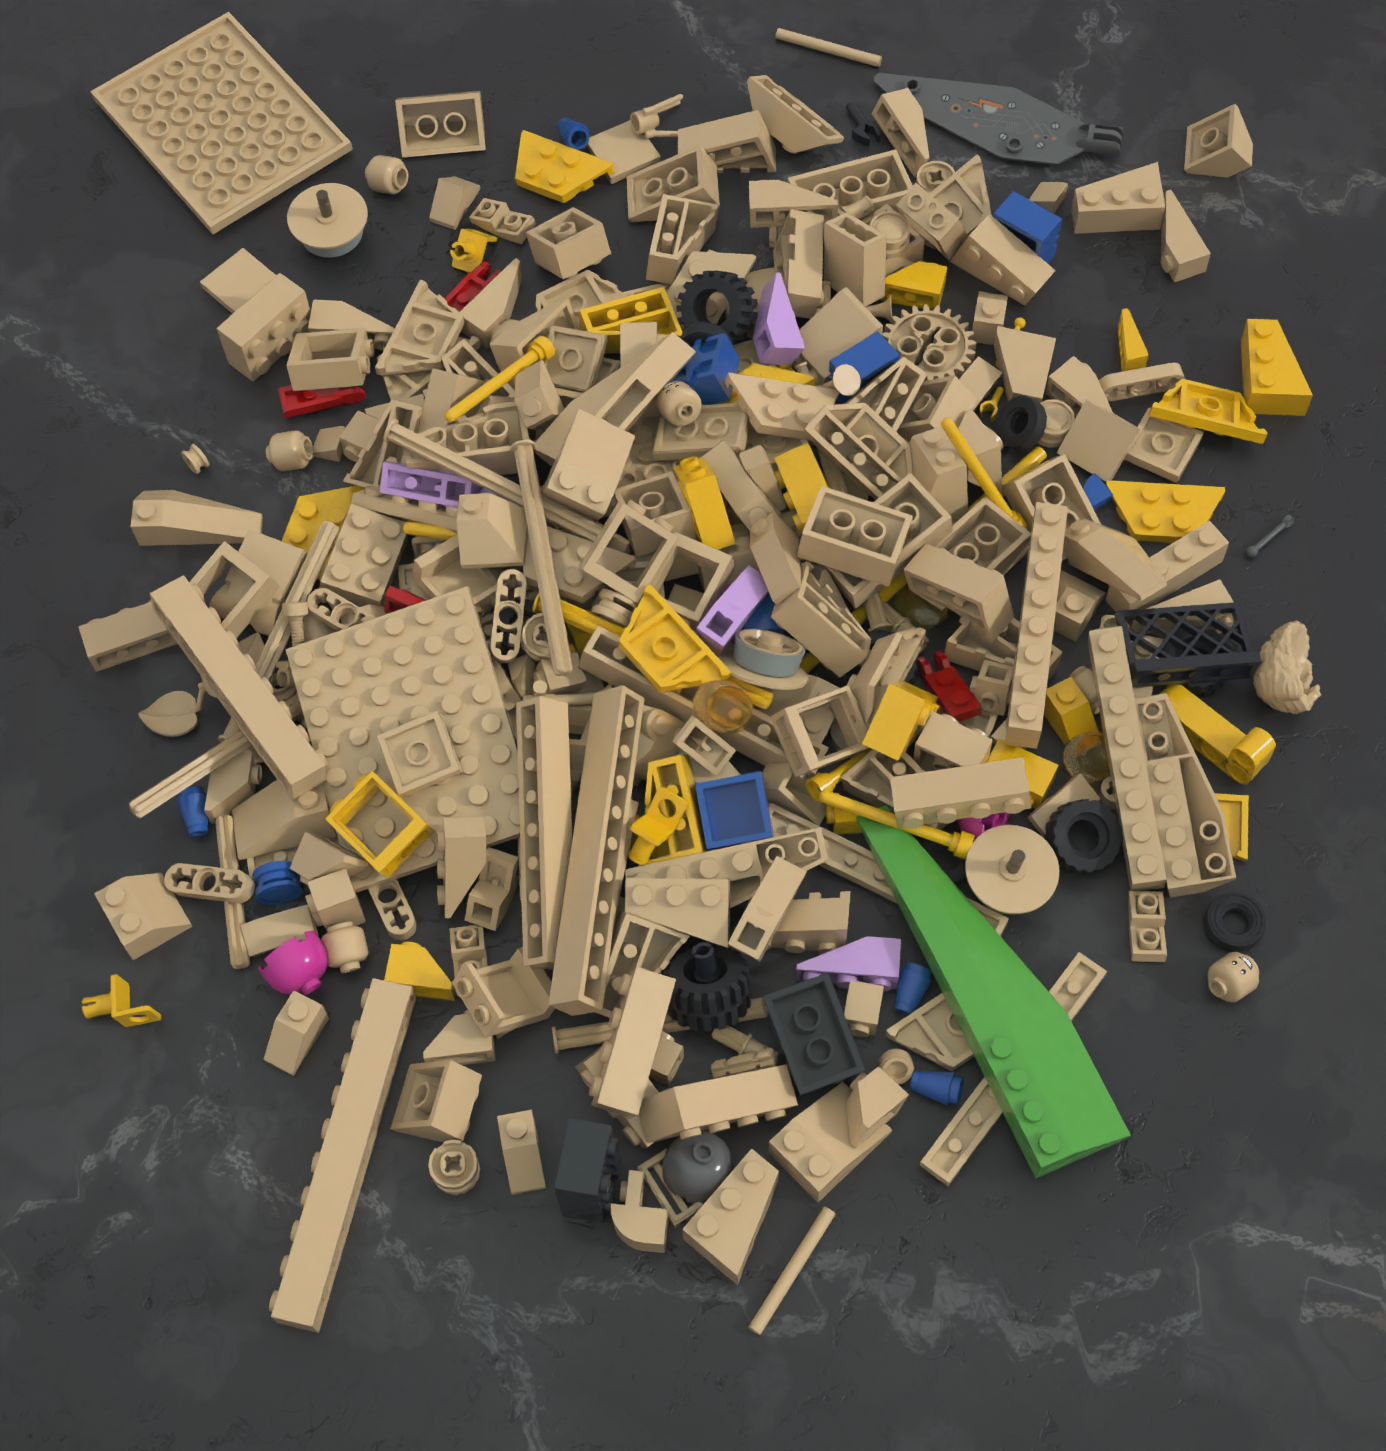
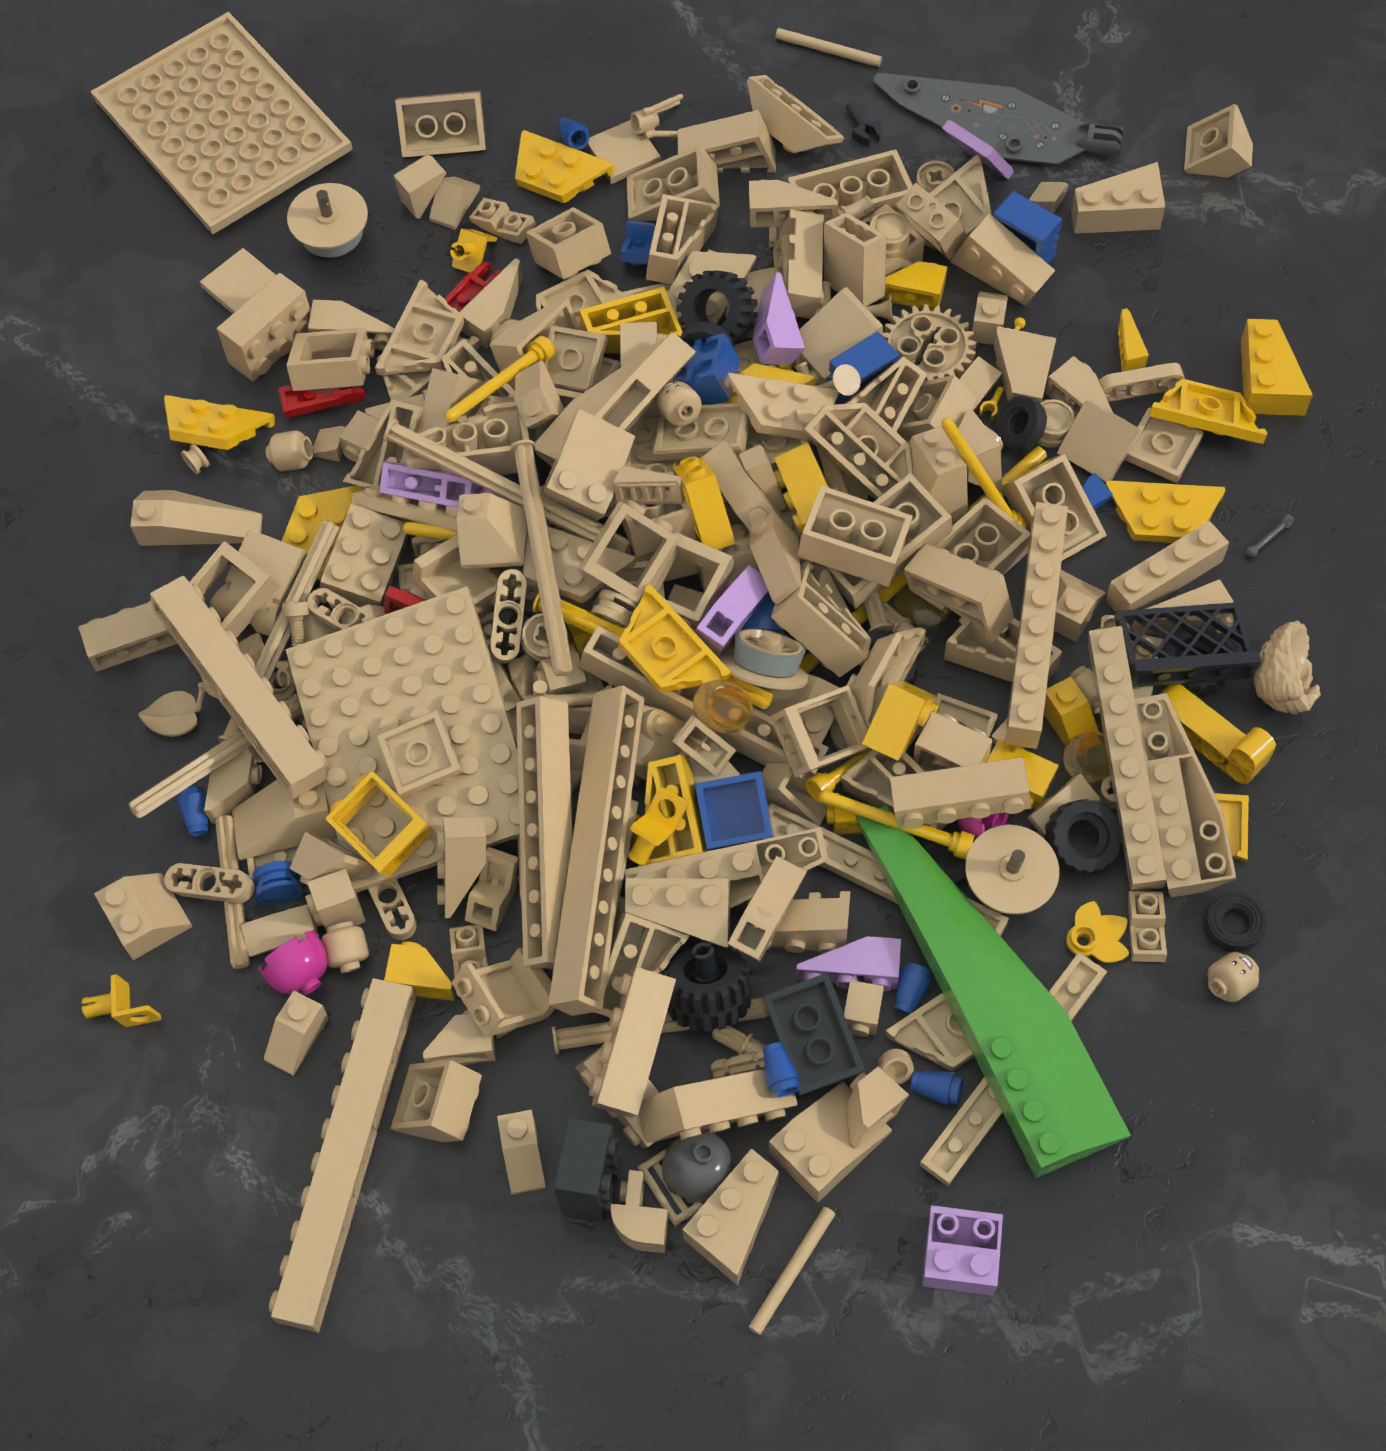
(212, 423): none -> yellow wing
(386, 174): tan head -> none
(419, 183): none -> tan slope
(454, 1167): tan wheel -> none
(637, 243): none -> blue bracket
(638, 486): none -> tan slope
(666, 1059): tan brick -> none
(780, 1071): none -> blue cone
(904, 126): tan slope -> none
(947, 684): red hinge -> none
(962, 1250): none -> lavender slope
(974, 146): none -> lavender tile
(993, 686): tan brick -> none
(1100, 931): none -> yellow plate
(1112, 558): tan wedge -> none
(1181, 245): tan slope -> none

